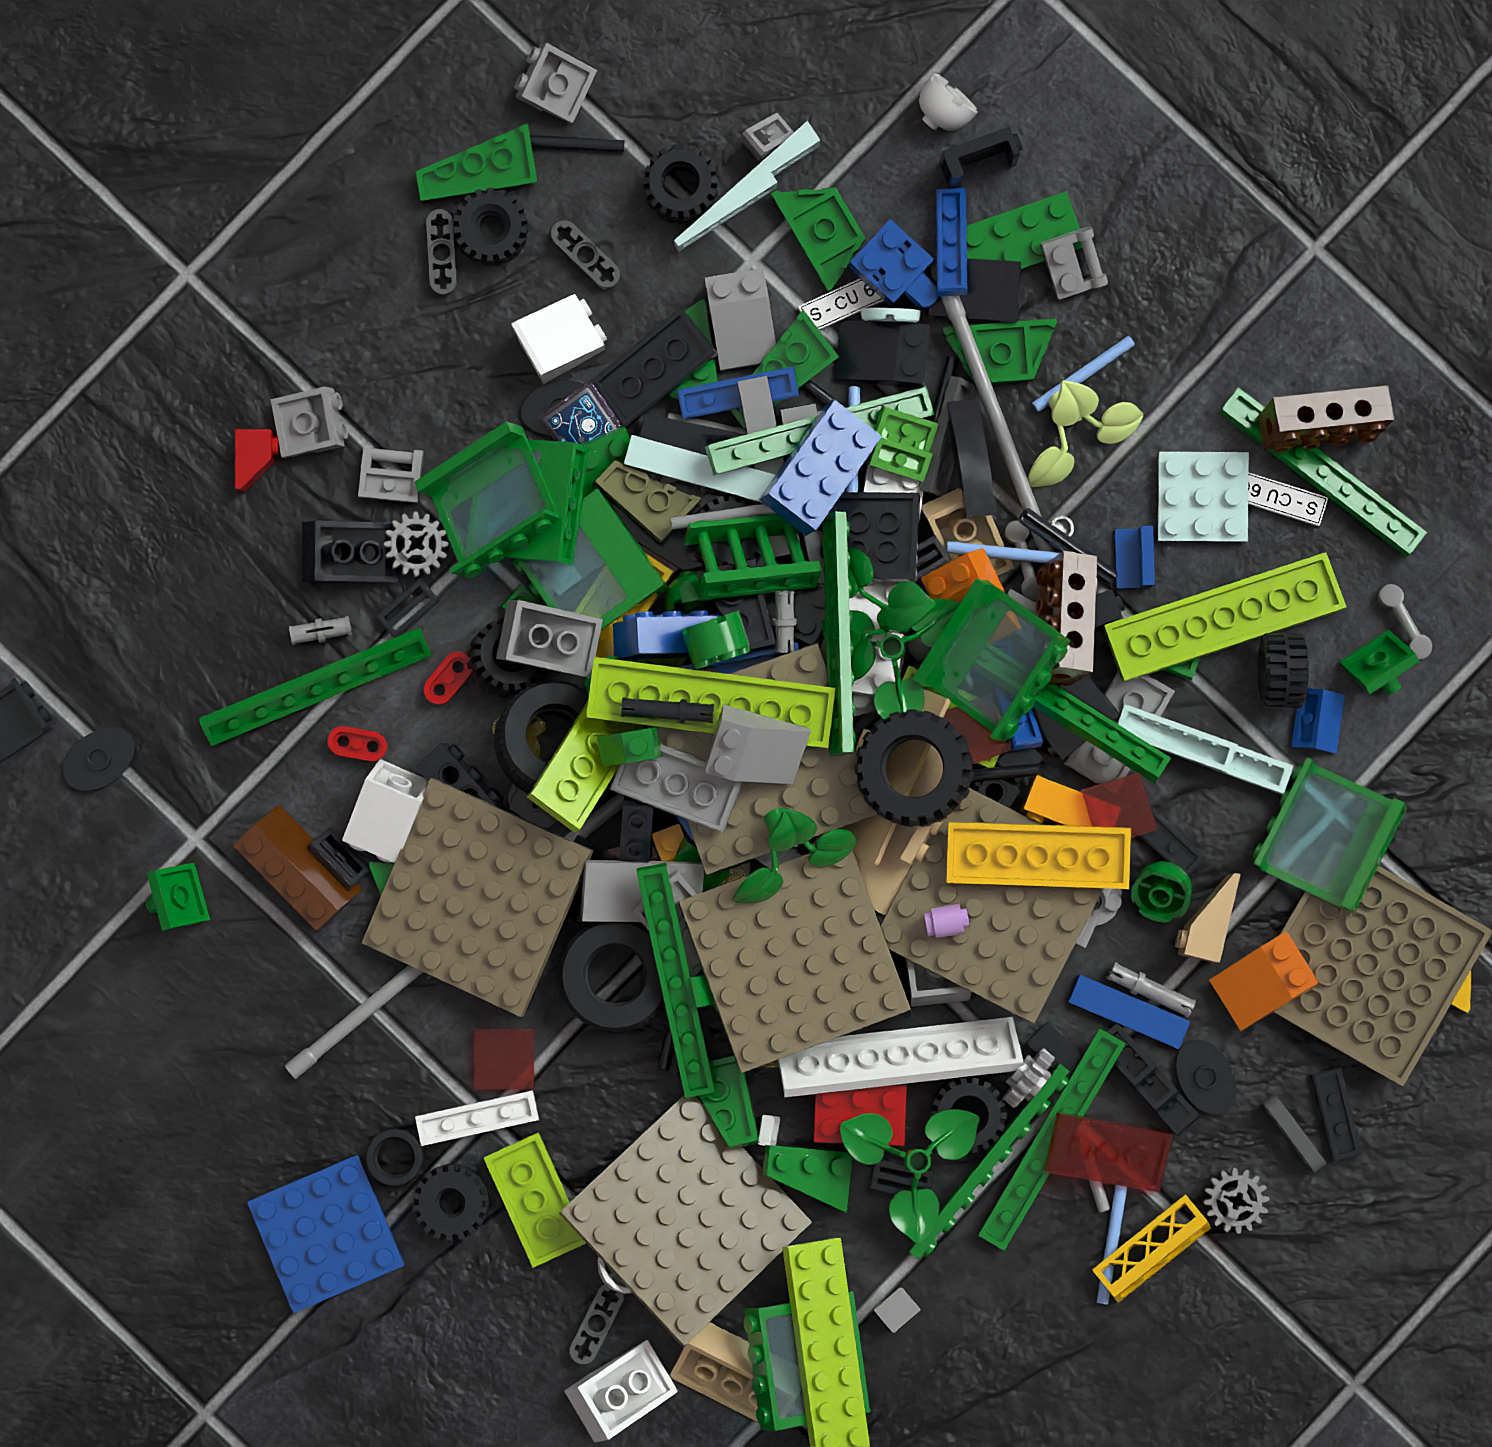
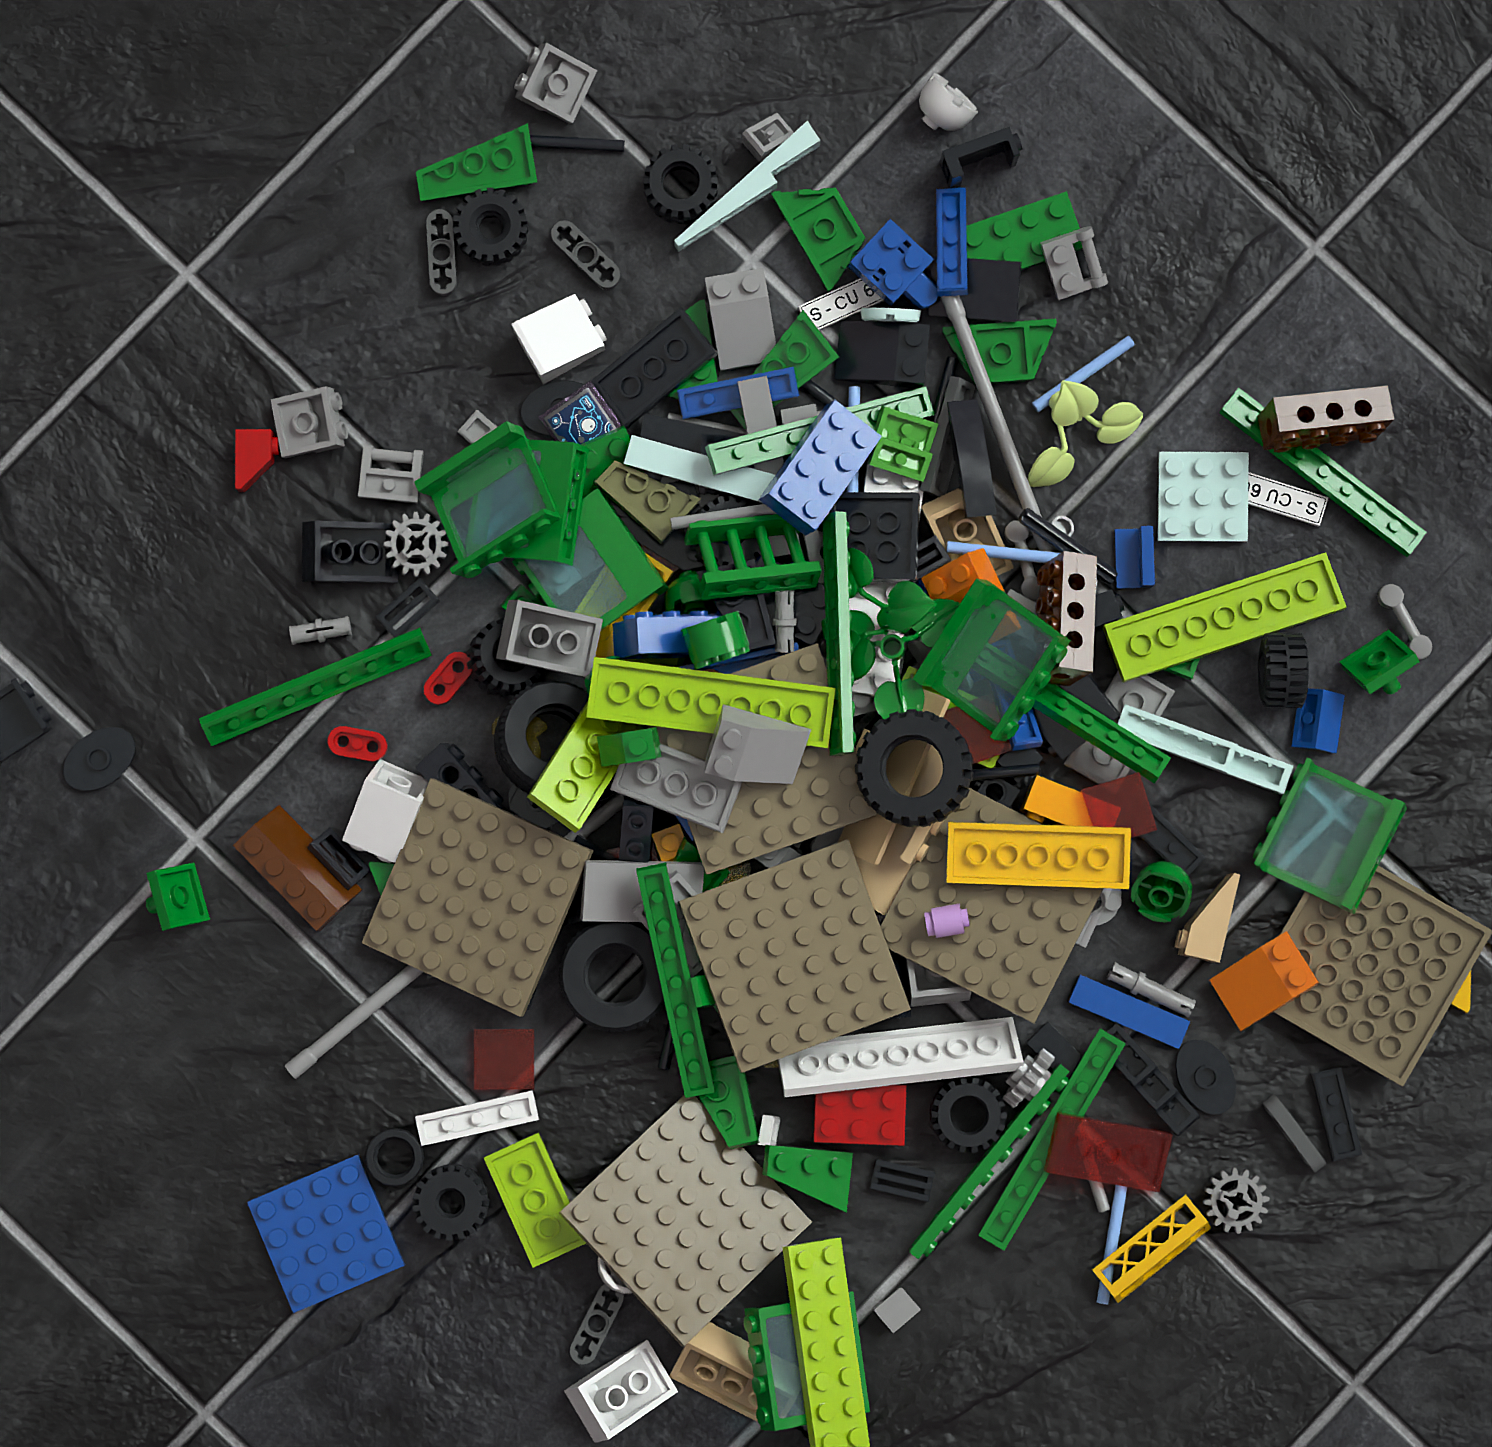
(476, 427): none -> light grey tile
(667, 710): black pin -> none
(786, 831): green plant -> none
(951, 1134): green plant -> none

